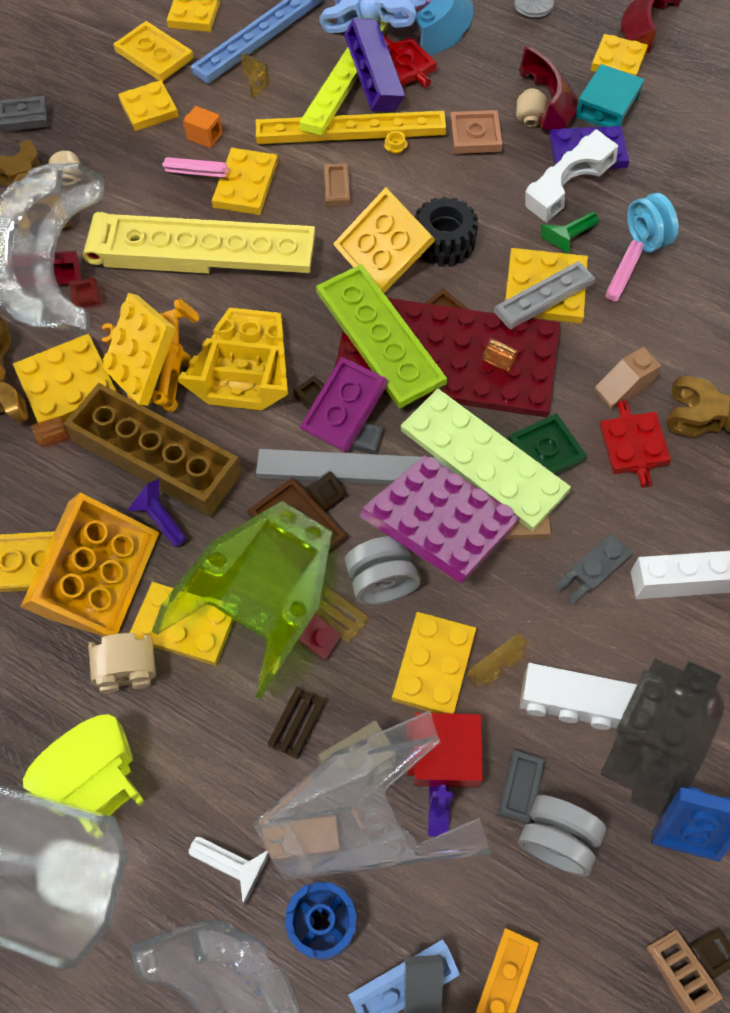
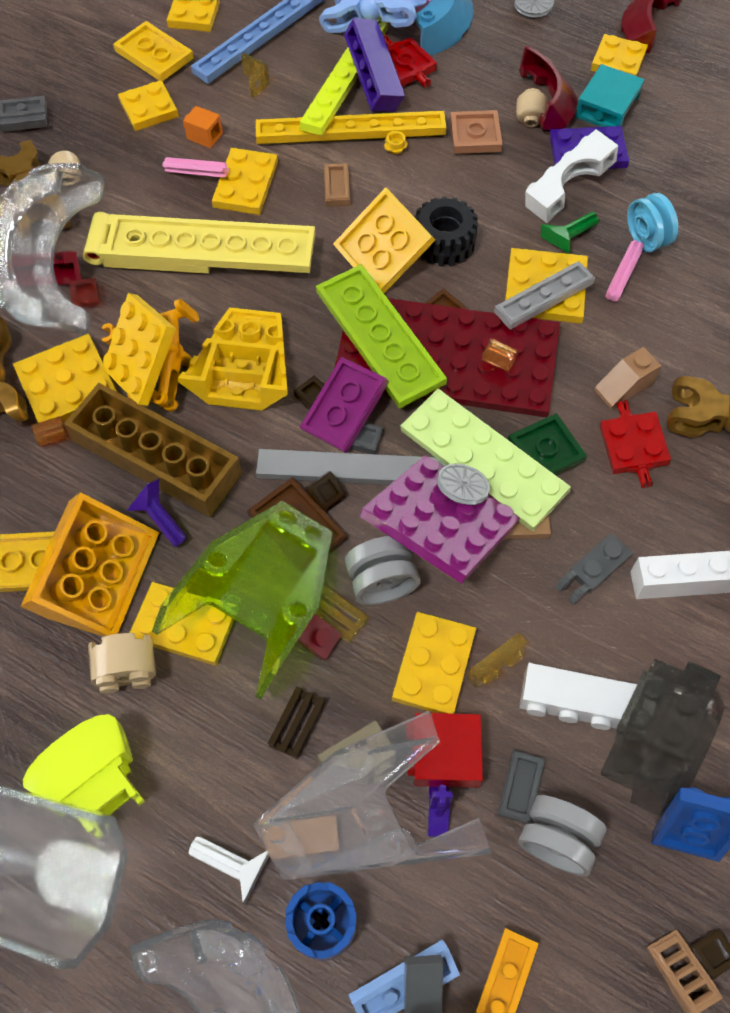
(463, 484): none -> light grey wheel

